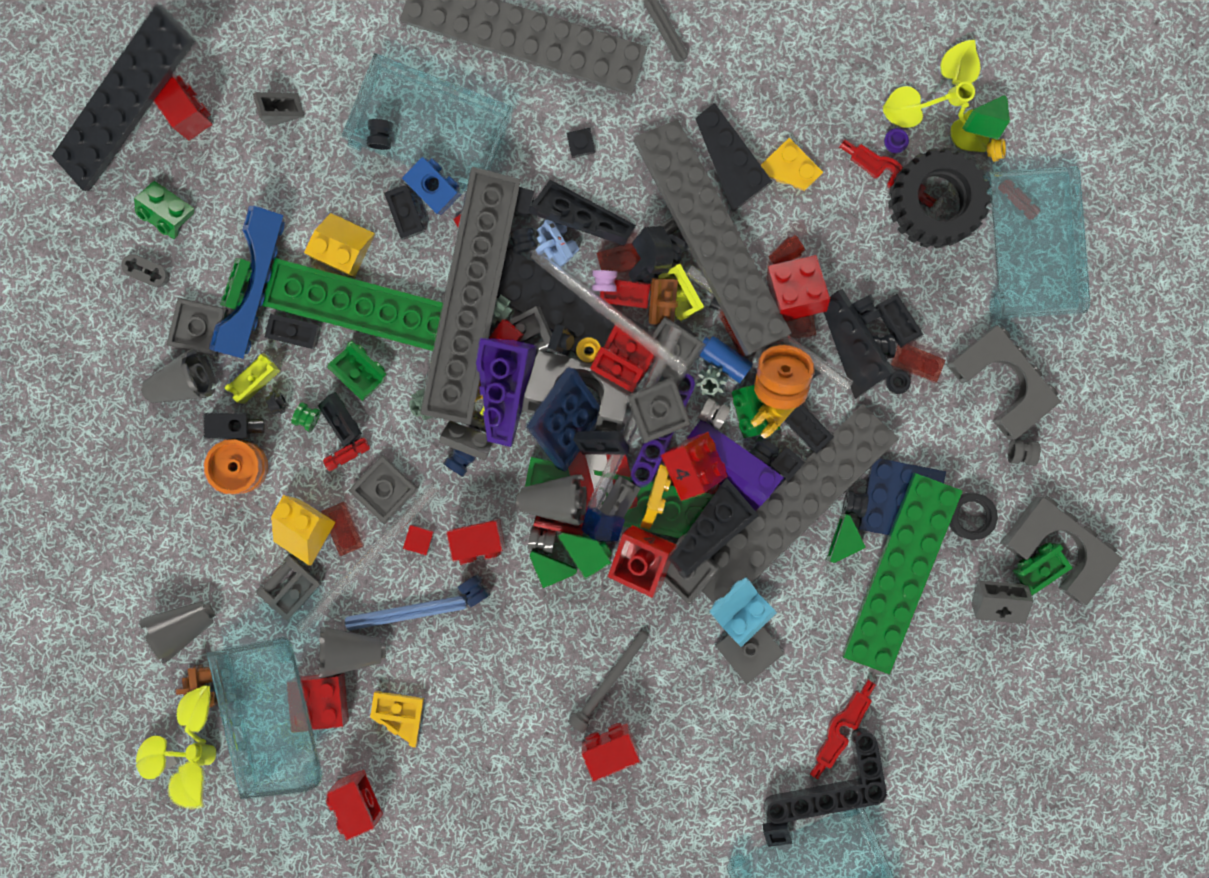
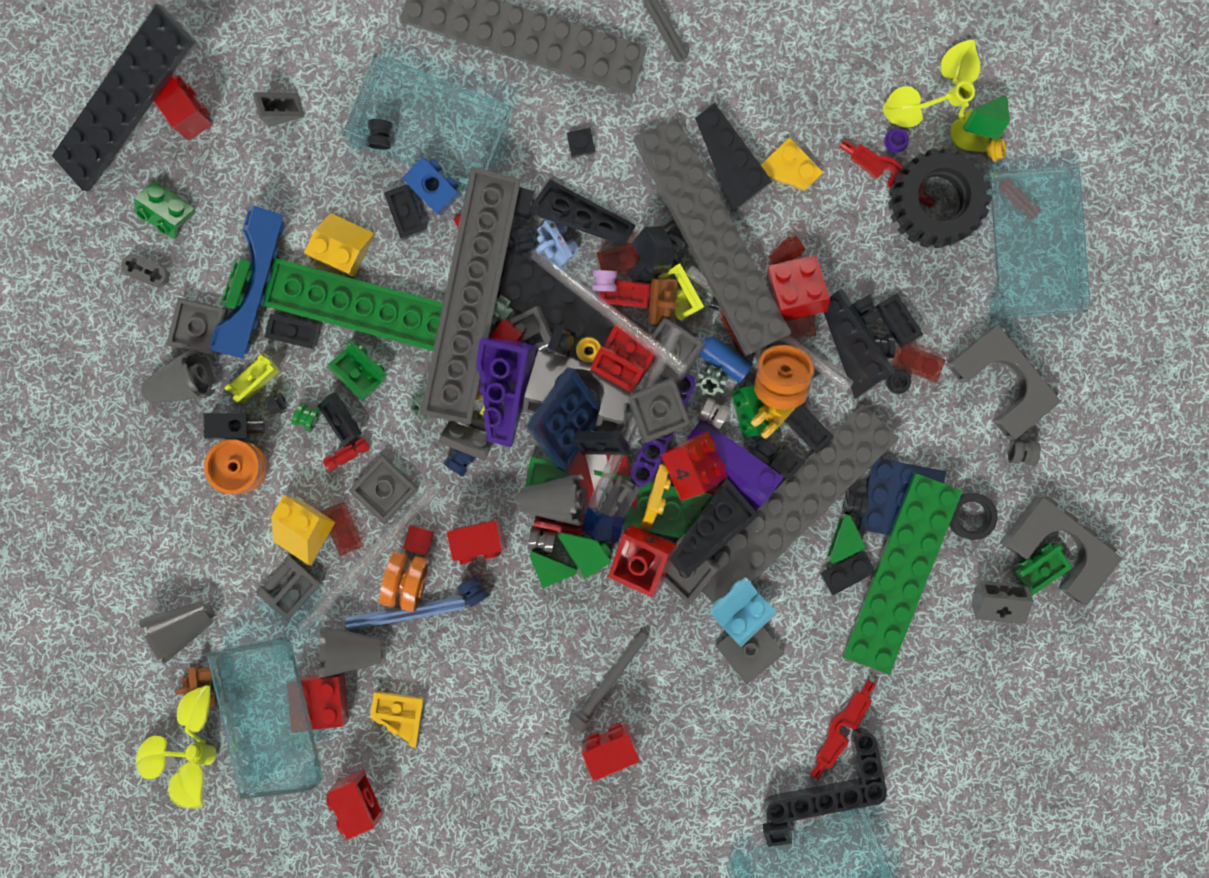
(403, 582): none -> orange wheel
(847, 572): none -> black plate

